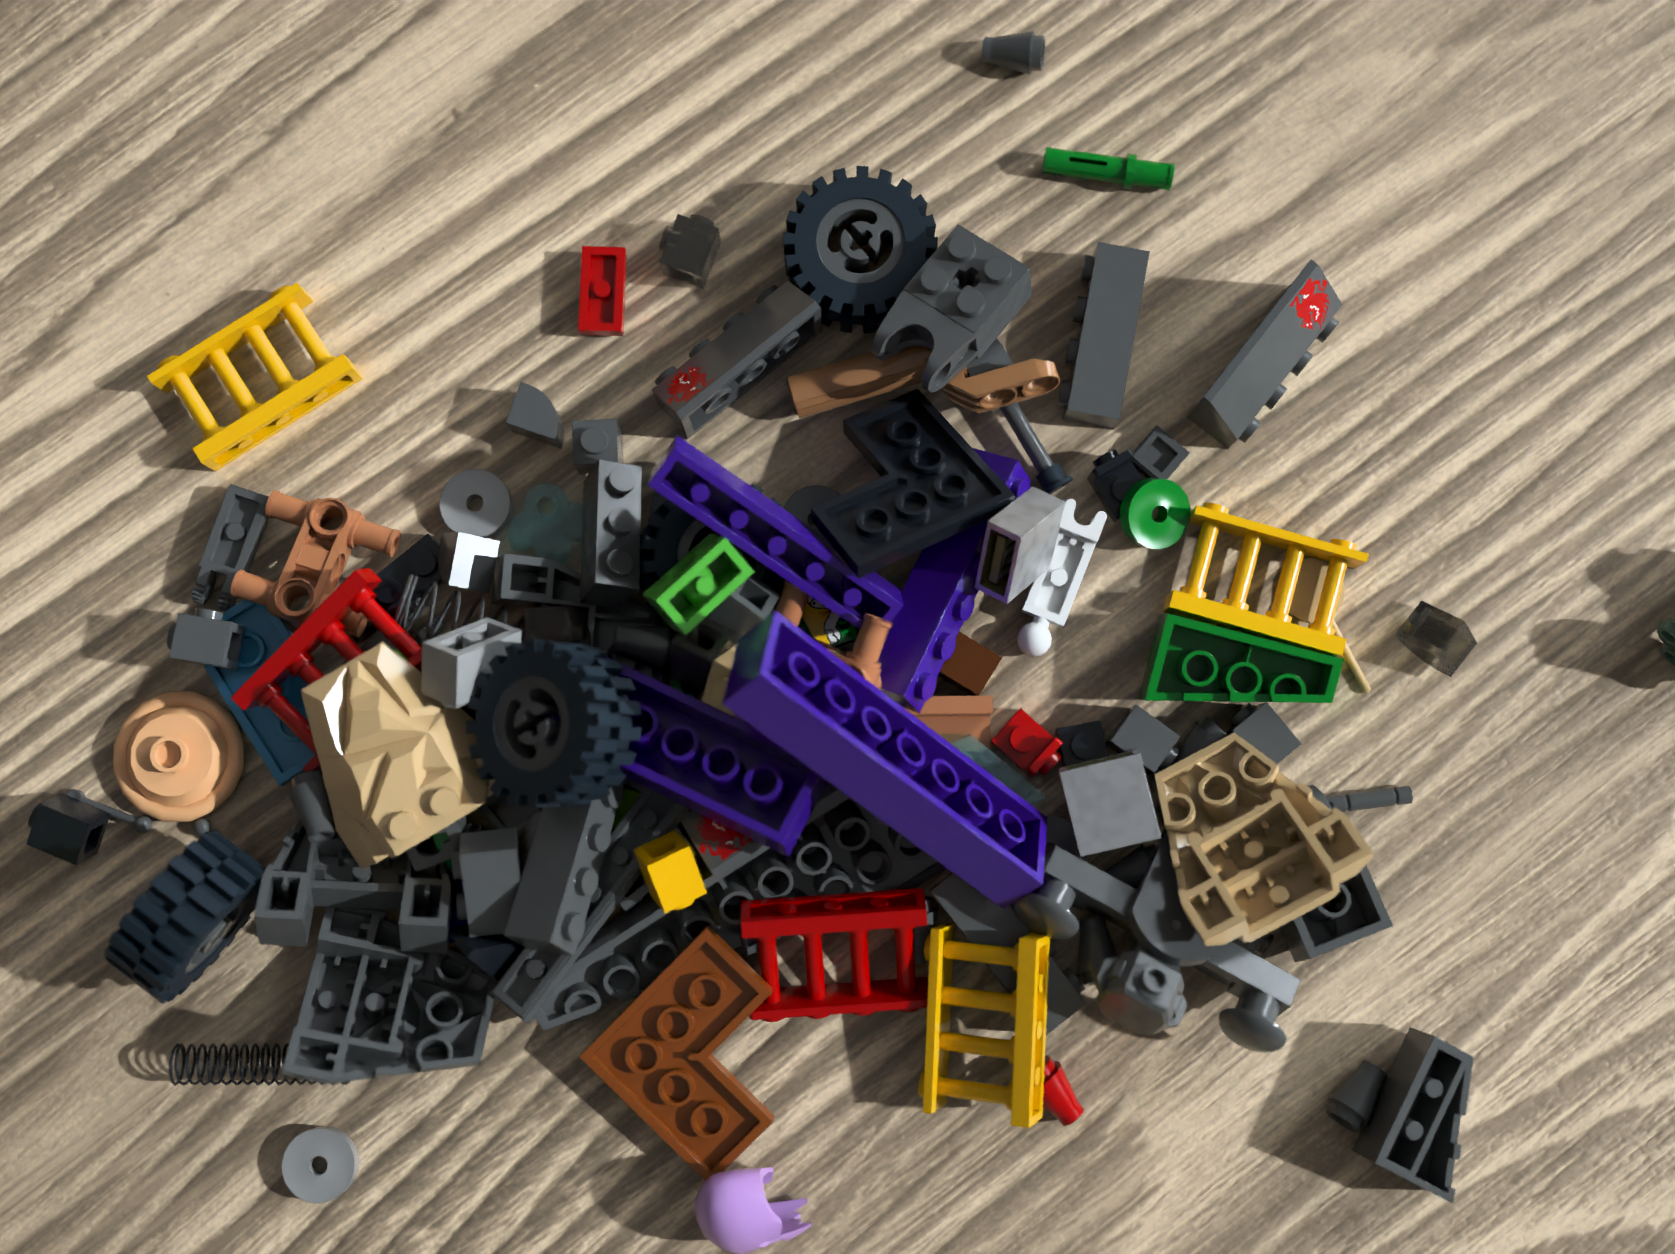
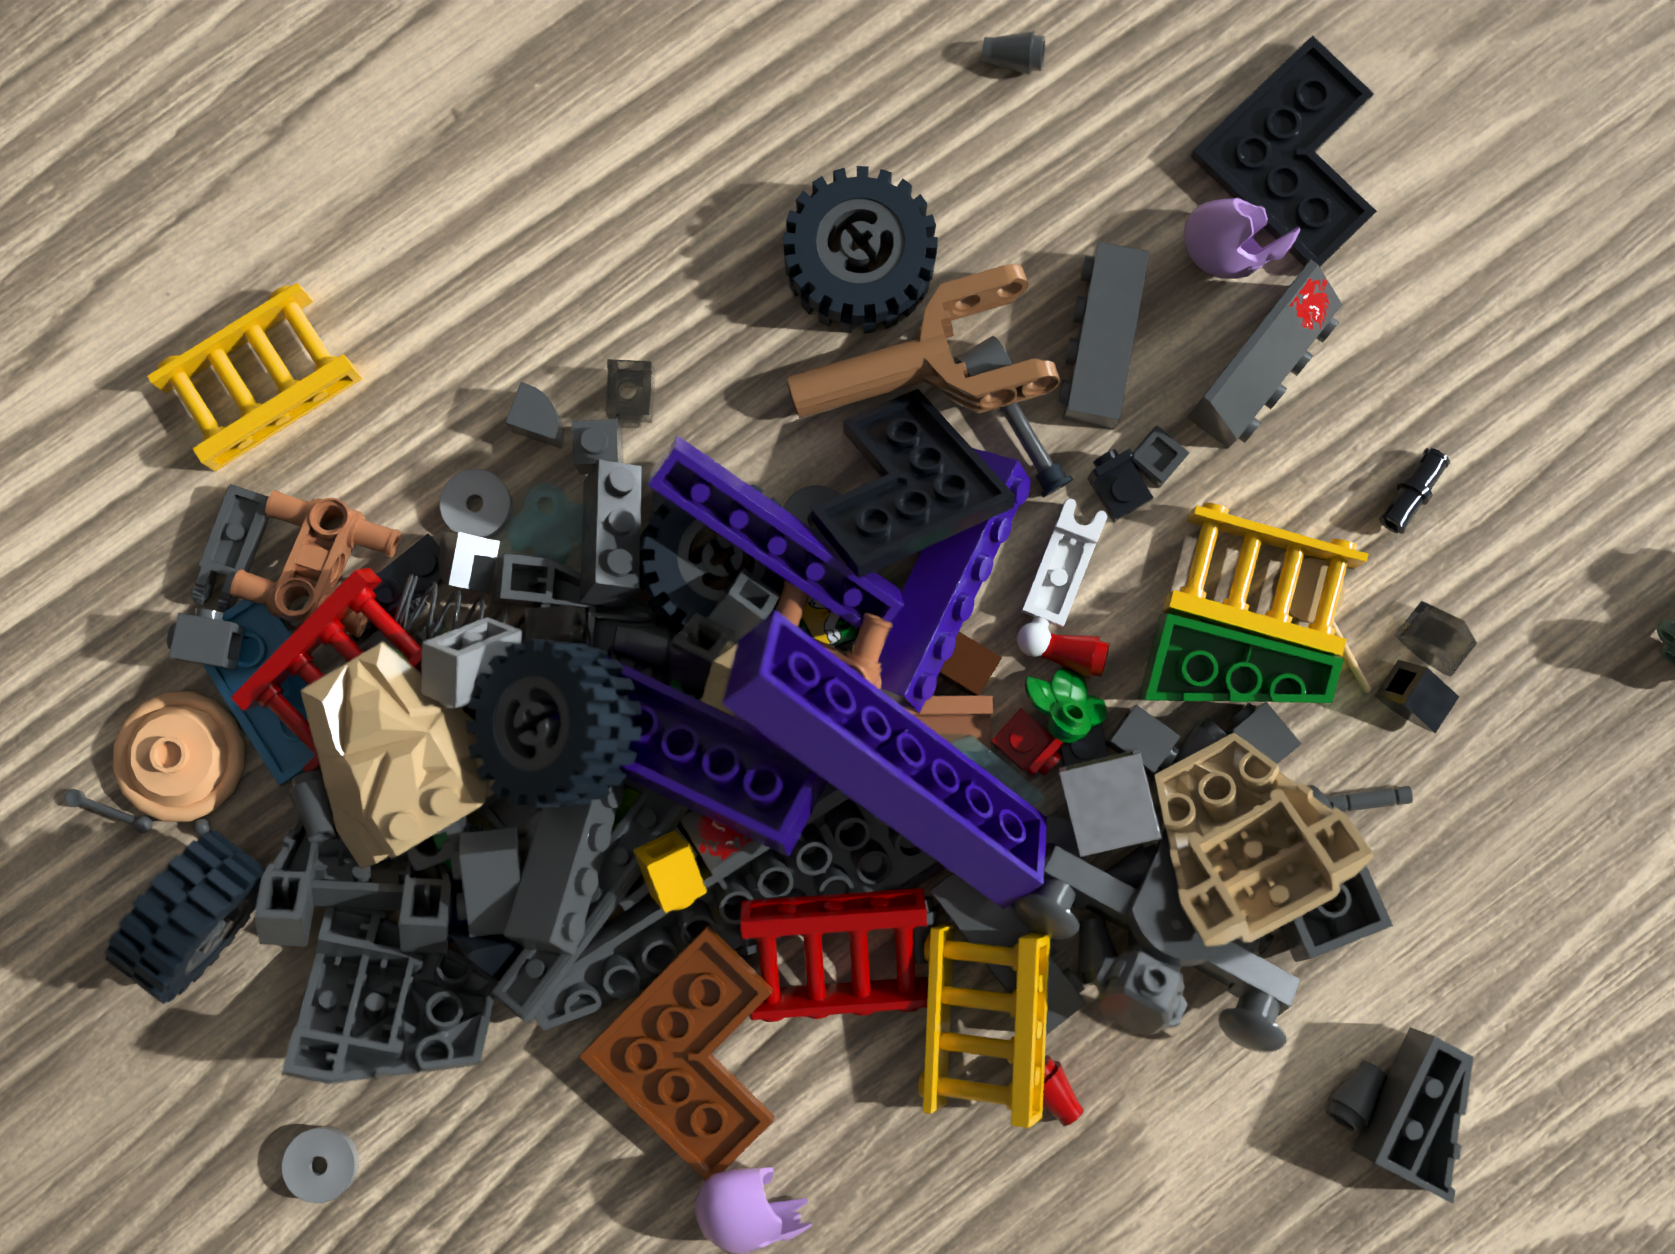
(67, 828): black brick -> none
(228, 1060): black piece -> none
(602, 291): red plate -> none
(630, 375): none -> clear smoke brick
(689, 249): clear smoke brick -> none
(698, 583): bright green brick -> none
(738, 357): dark grey slope -> none
(955, 306): dark grey brick -> none
(1019, 544): flat silver piece -> none
(1066, 704): none -> green plate
(1078, 653): none -> red cone
(1108, 168): green pin -> none
(1172, 513): green piece -> none
(1222, 239): none -> lavender helmet
(1271, 158): none -> black plate
(1414, 490): none -> black pin
(1417, 695): none -> black brick

